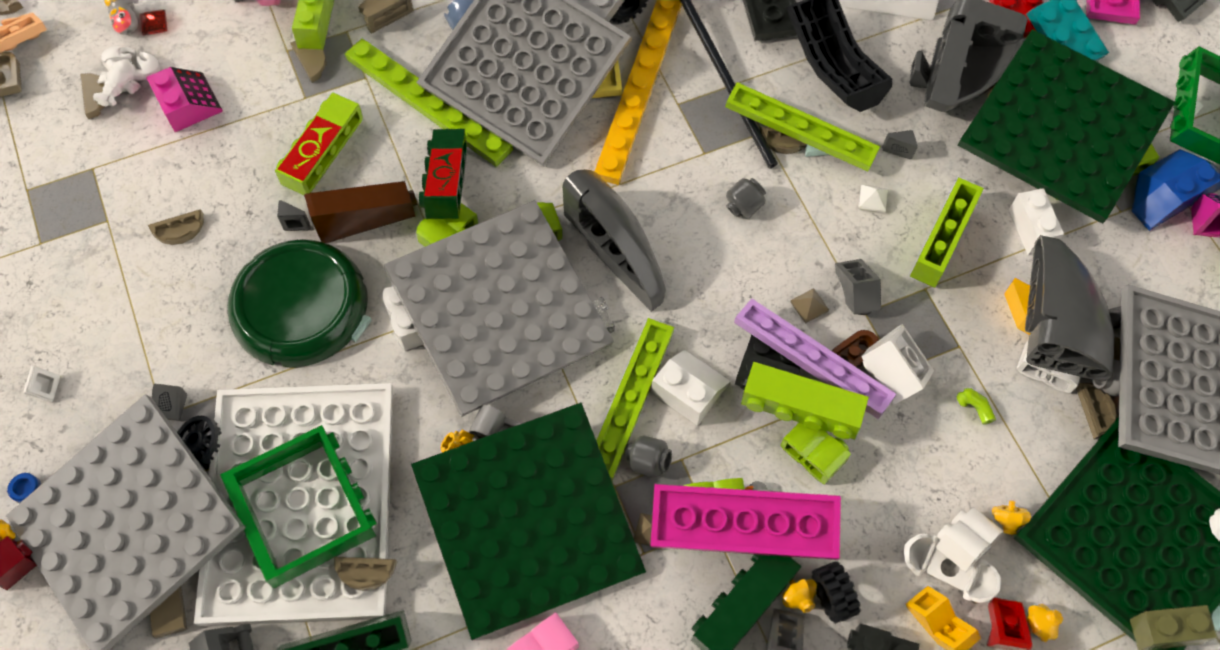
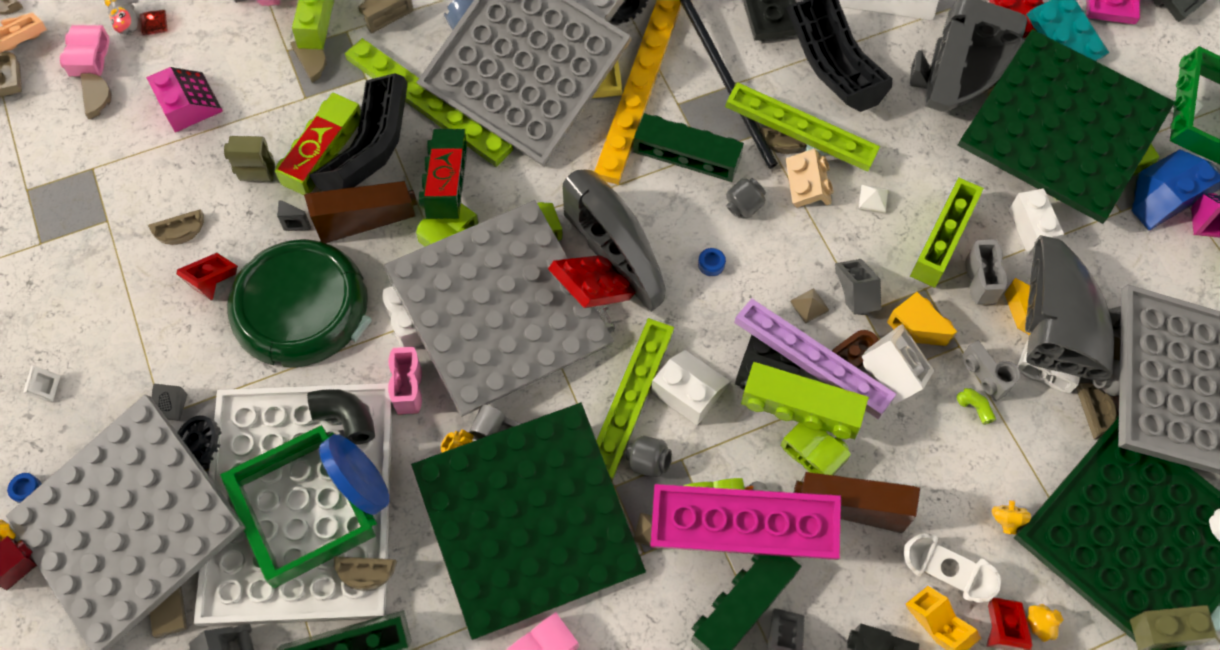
(85, 50): none -> bright pink brick
(123, 73): white animal -> none
(206, 273): none -> red slope
(250, 158): none -> olive brick
(345, 407): none -> pearl dark grey cylinder
(354, 474): none -> blue piece
(376, 136): none -> black piece
(405, 380): none -> bright pink brick
(592, 280): none -> red plate
(688, 147): none -> dark green brick
(711, 262): none -> blue tile
(800, 595): yellow piece -> none
(809, 178): none -> tan bracket
(836, 592): black tyre -> none
(866, 501): none -> reddish brown slope
(901, 144): dark grey slope -> none
(922, 321): none -> yellow slope
(968, 538): white brick -> none
(986, 272): none -> light grey brick
(987, 370): none -> light grey plate

